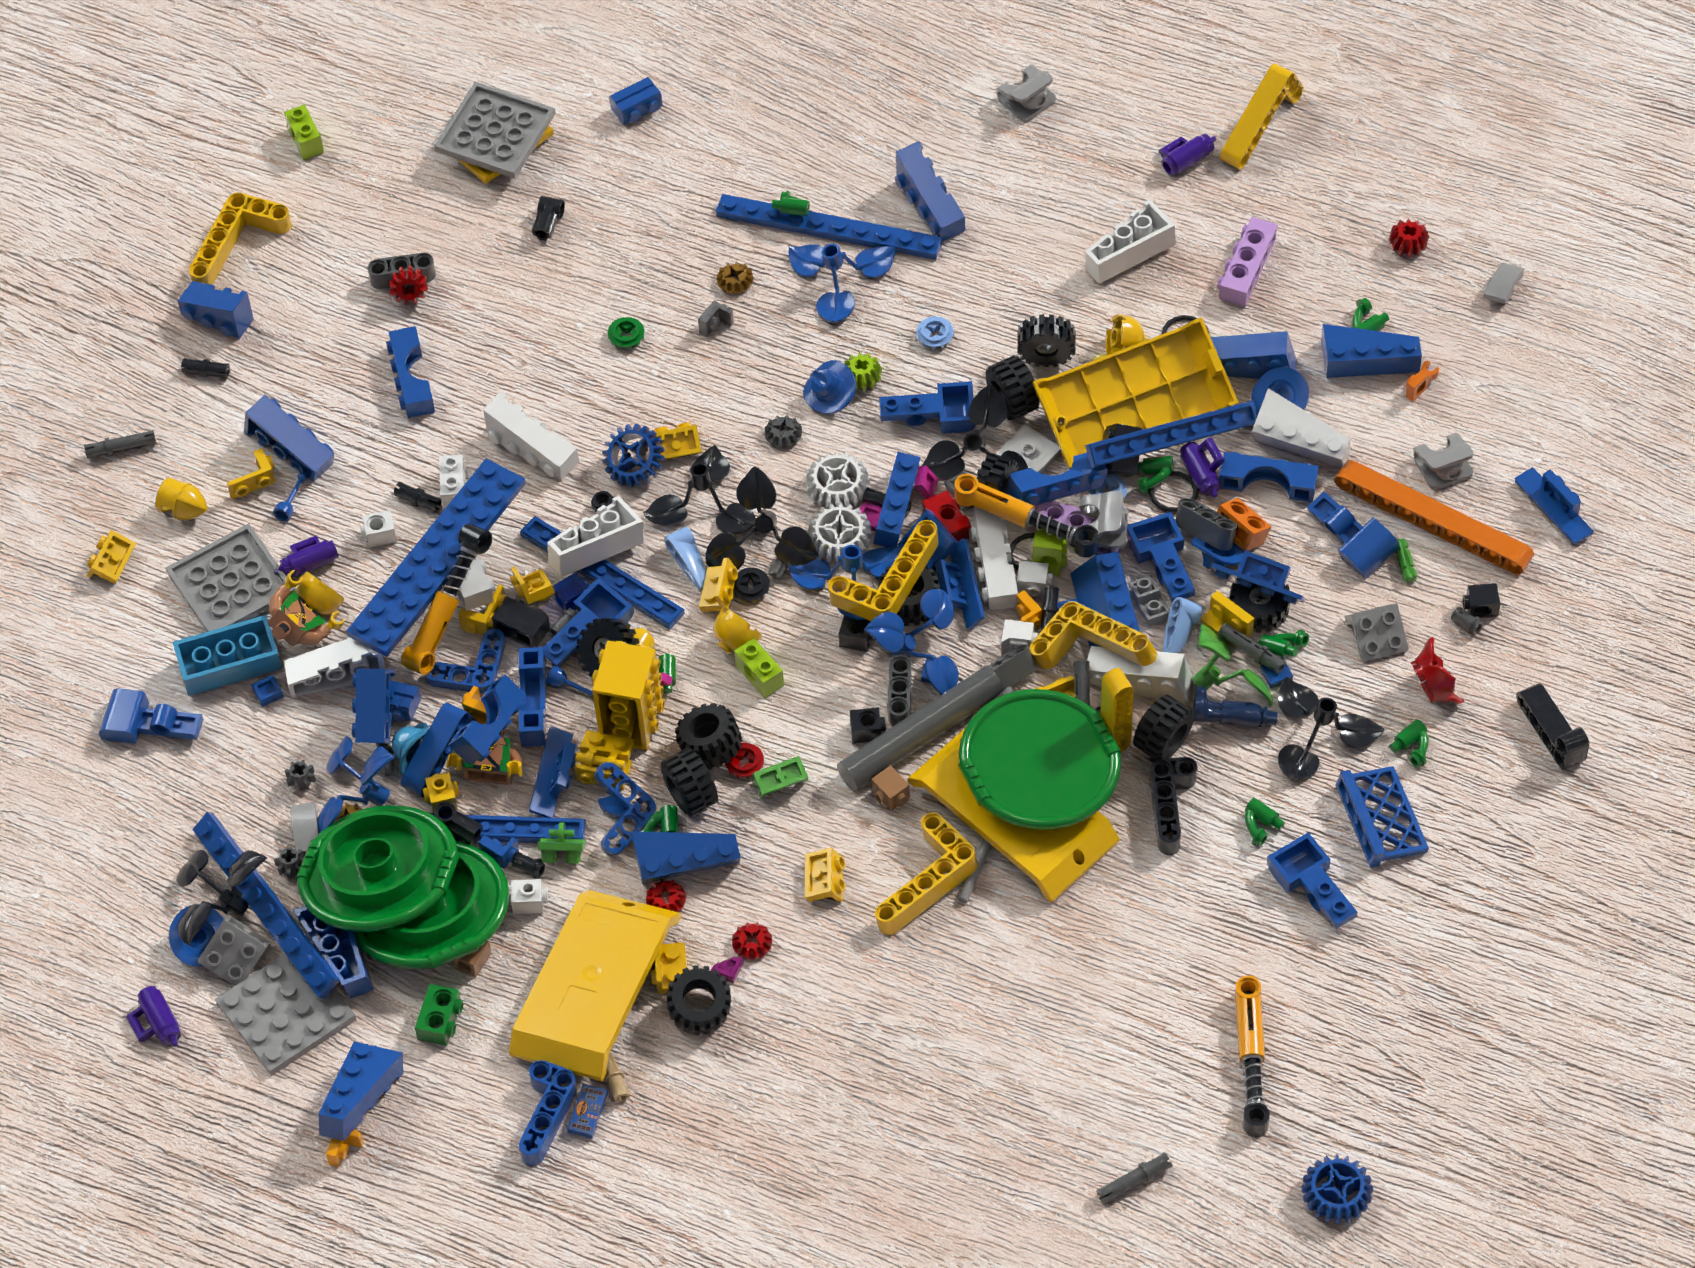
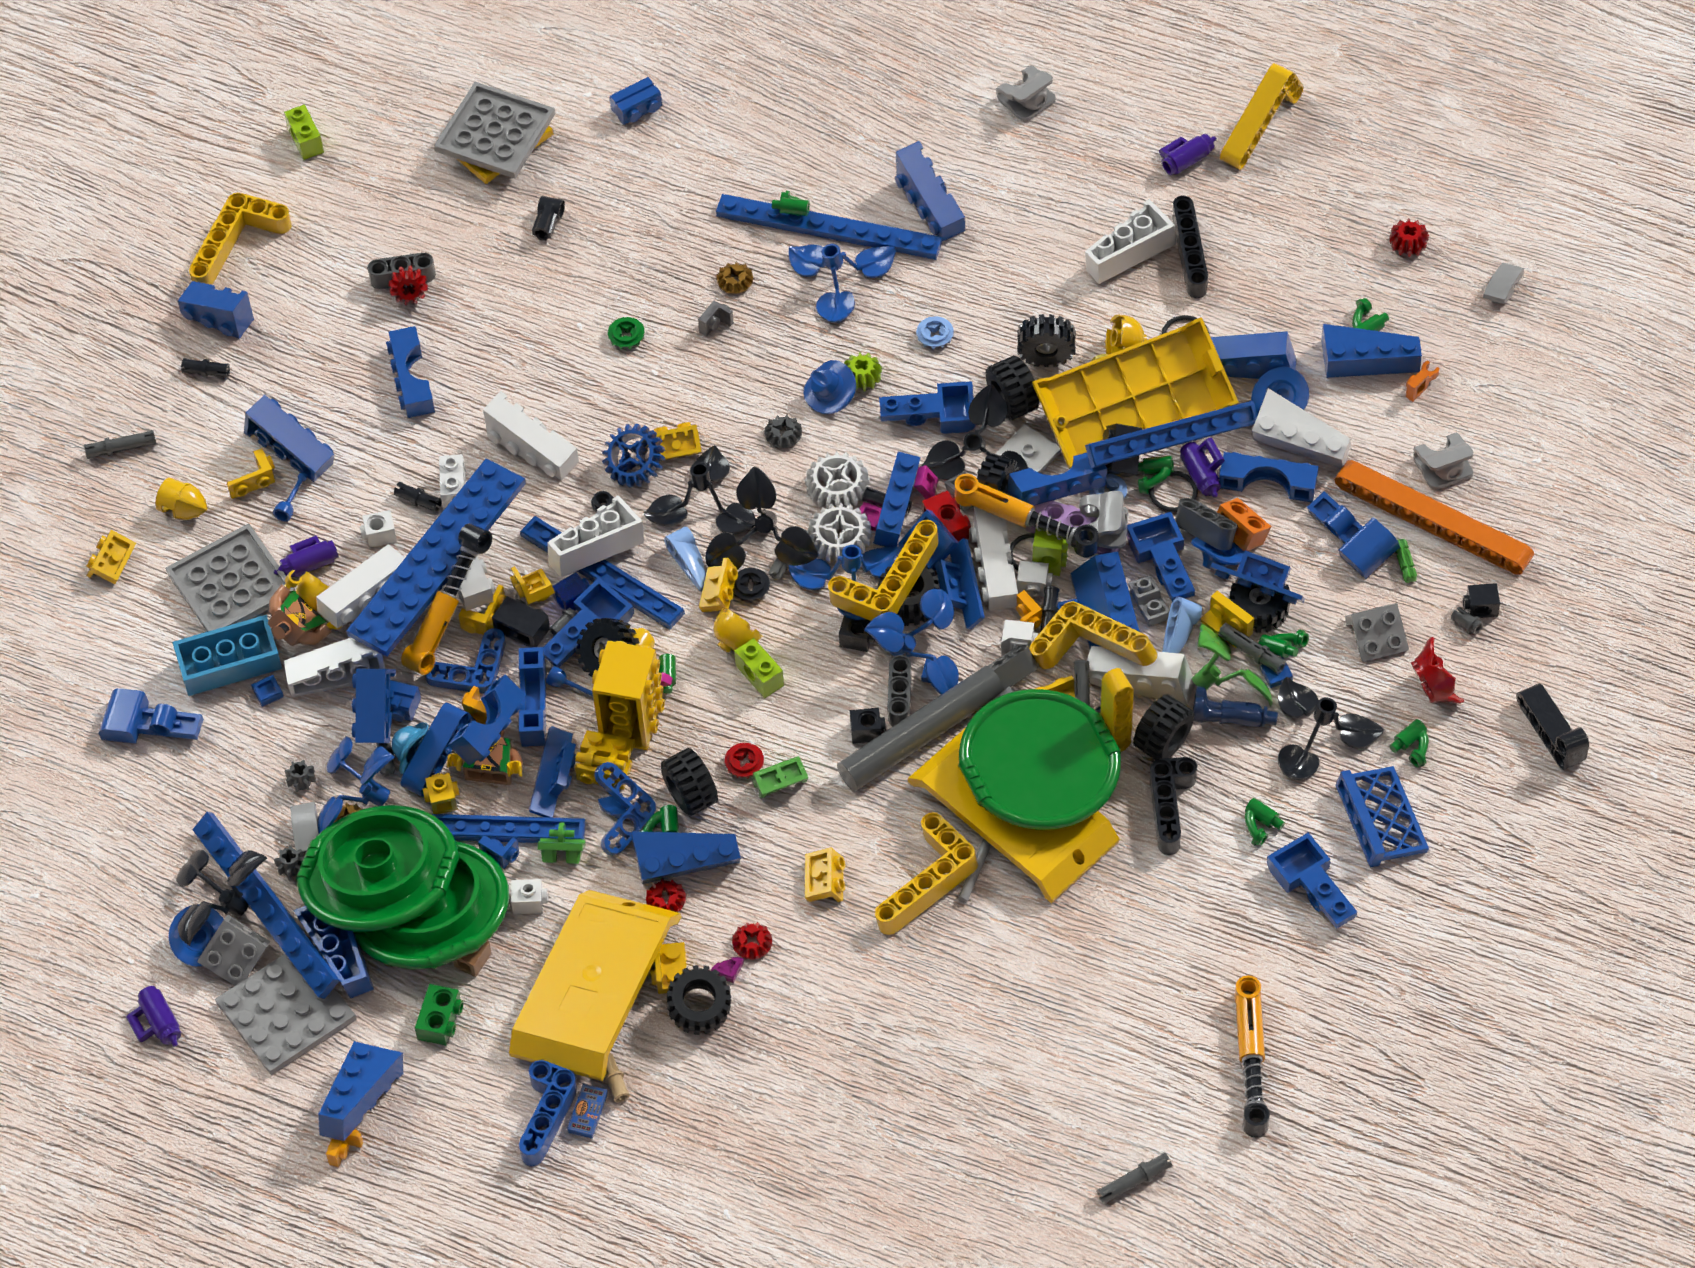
(355, 590): none -> white wedge
(458, 823): black piece -> none
(529, 865): black pin -> none
(710, 733): black tyre -> none
(890, 788): medium nougat brick -> none
(1190, 246): none -> black beam
(1247, 262): lavender brick -> none
(1354, 1180): blue gear -> none
(1556, 502): blue bracket -> none

